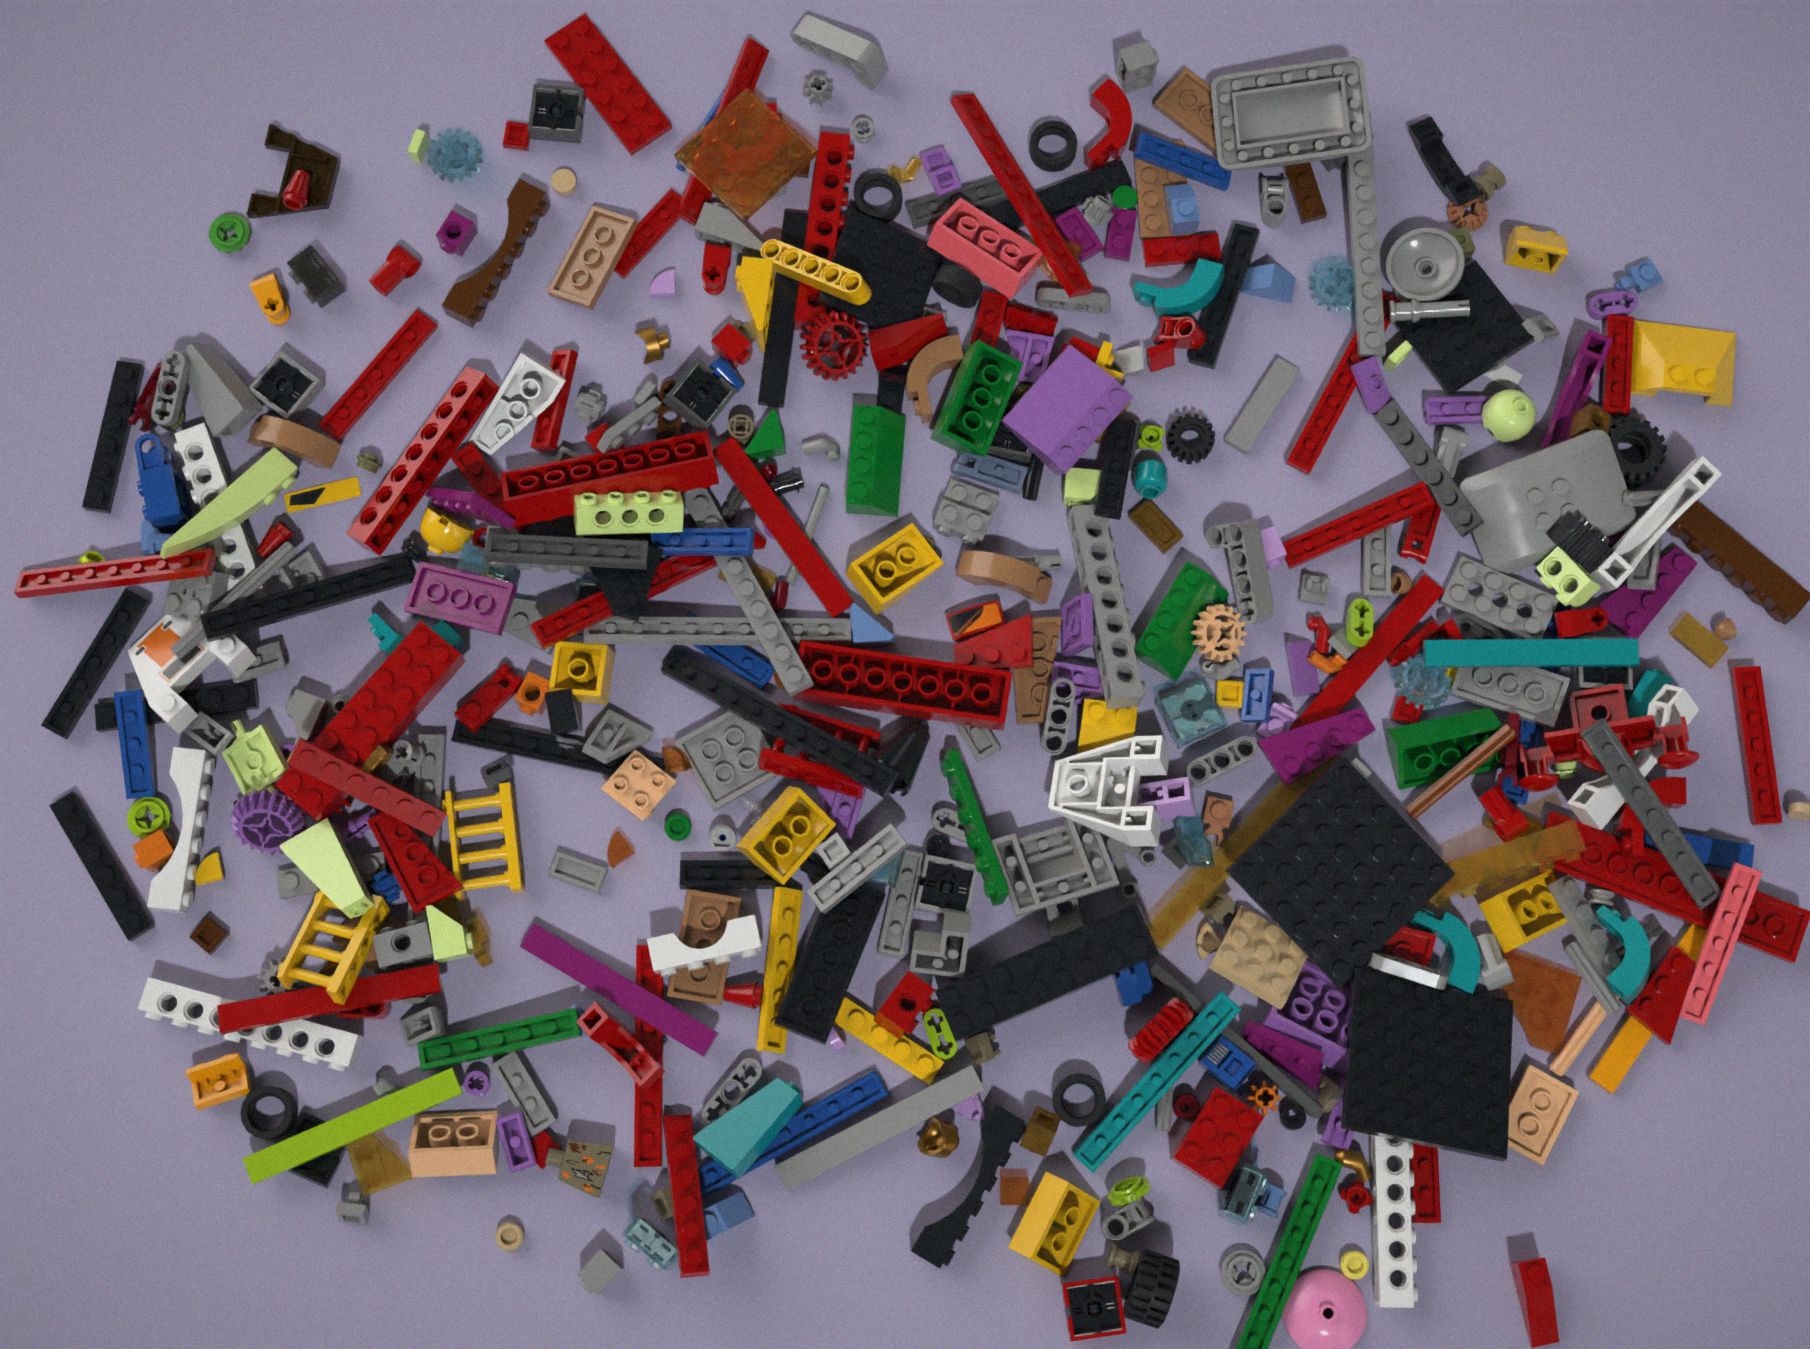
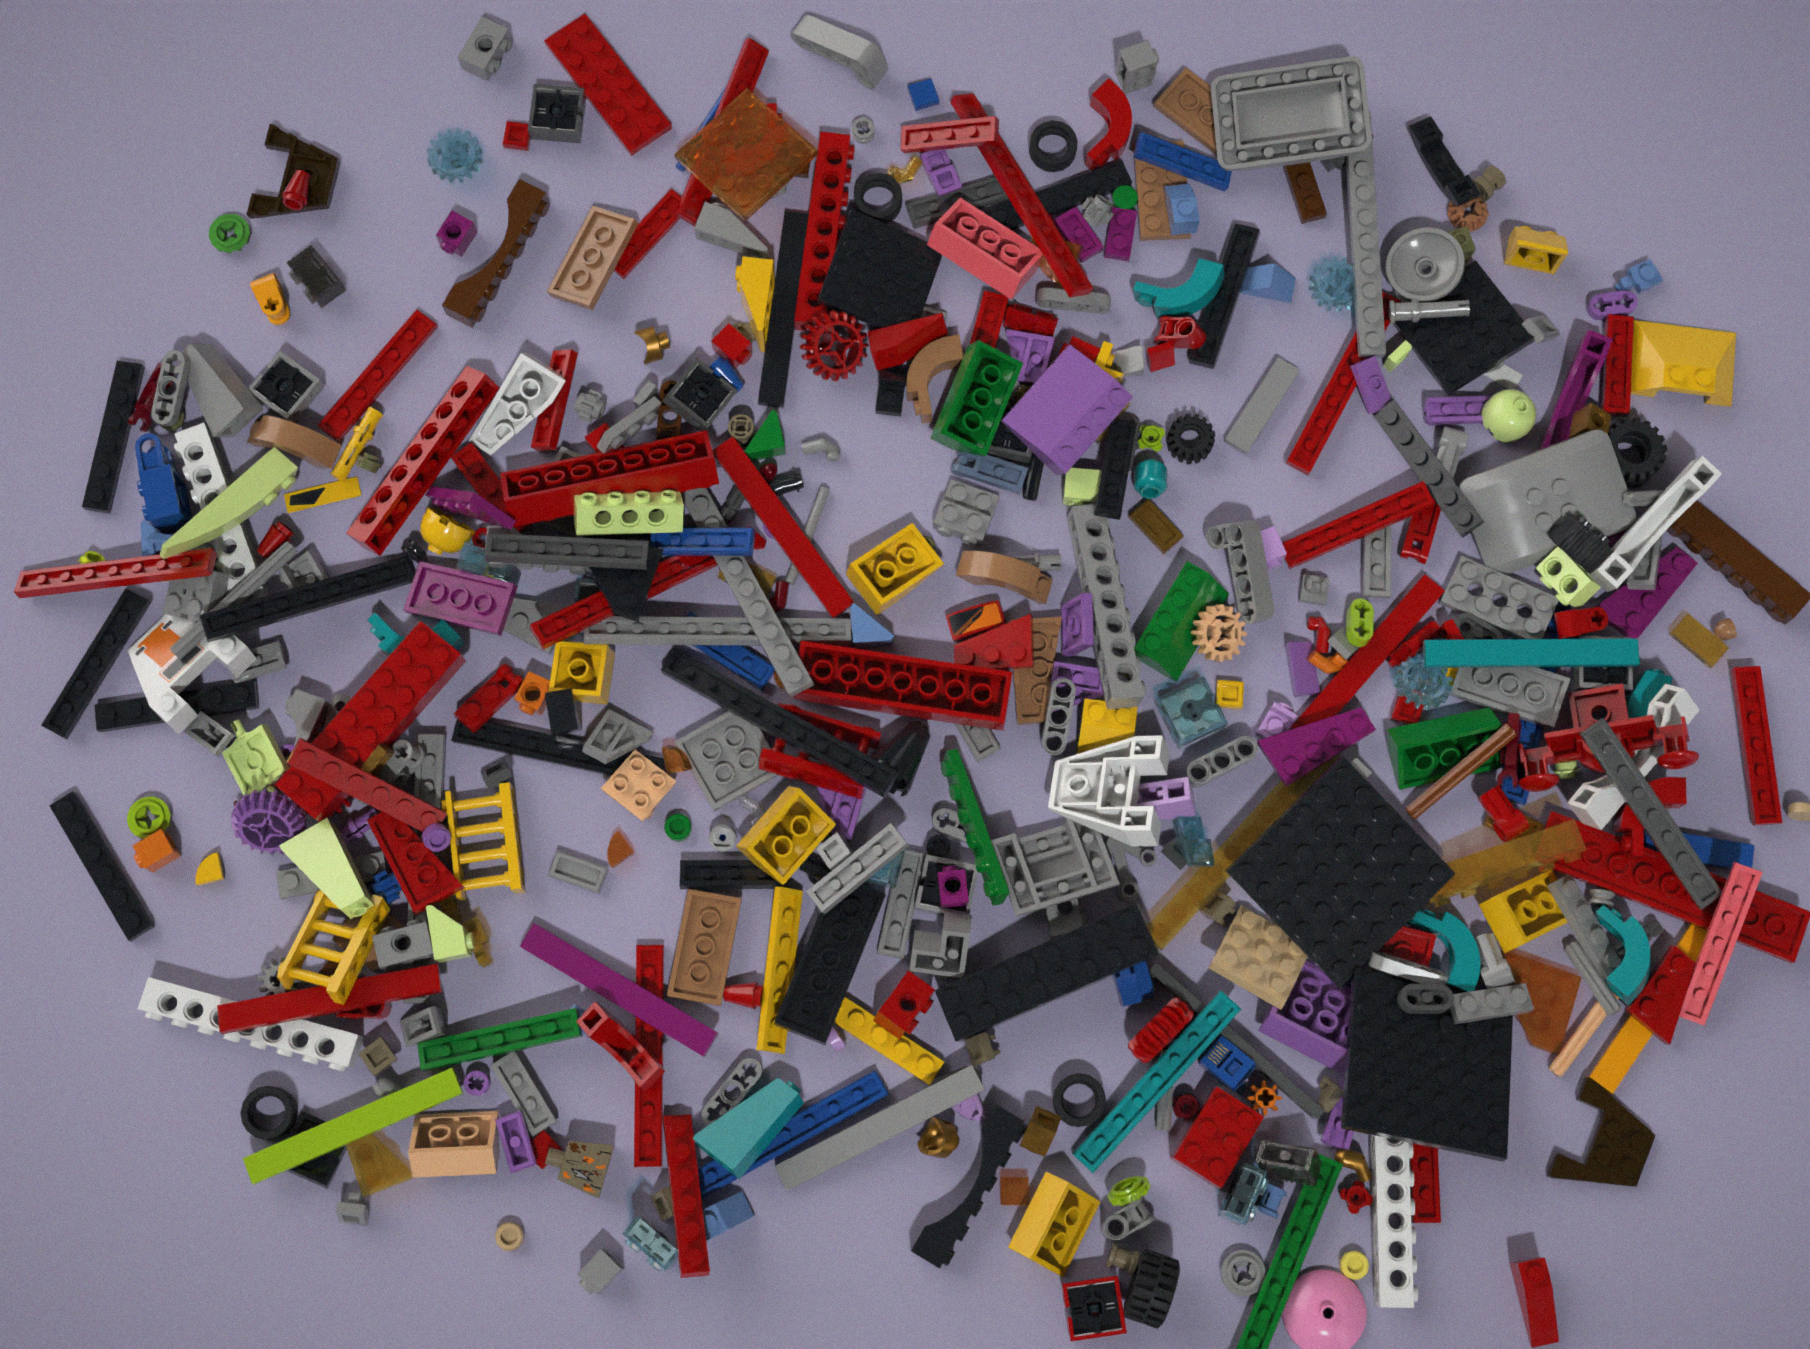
(135, 744): blue plate -> none
(172, 886): white arch -> none
(209, 935): reddish brown tile -> none
(219, 1081): light orange bracket -> none
(371, 419): none -> yellow pin
(378, 1056): none -> dark tan tile
(398, 265): red piece -> none
(418, 146): yellowish green tile -> none
(436, 837): none -> medium lavender tile
(485, 35): none -> light grey brick
(563, 182): tan tile -> none
(664, 285): lavender tile -> none
(671, 954): white arch -> none
(715, 265): red piece -> none
(813, 84): light grey gear -> none
(816, 272): yellow beam -> none
(875, 461): green slope -> none
(923, 94): none -> blue tile
(933, 1036): lime beam -> none
(949, 134): none -> red plate
(950, 899): none -> magenta brick
(957, 286): black tyre -> none
(1181, 250): red plate -> none
(1207, 941): tan tile -> none
(1217, 815): nougat plate -> none
(1220, 672): light grey arm -> none
(1257, 695): blue plate -> none
(1274, 197): light grey piece -> none
(1285, 1113): black bush -> none
(1289, 1162): none -> clear smoke brick
(1291, 1055): magenta wing -> none
(1400, 579): medium nougat hinge -> none
(1423, 998): none -> dark grey plate
(1491, 1003): none -> light grey plate
(1538, 1113): light nougat plate -> none
(1617, 1147): none -> dark brown wing

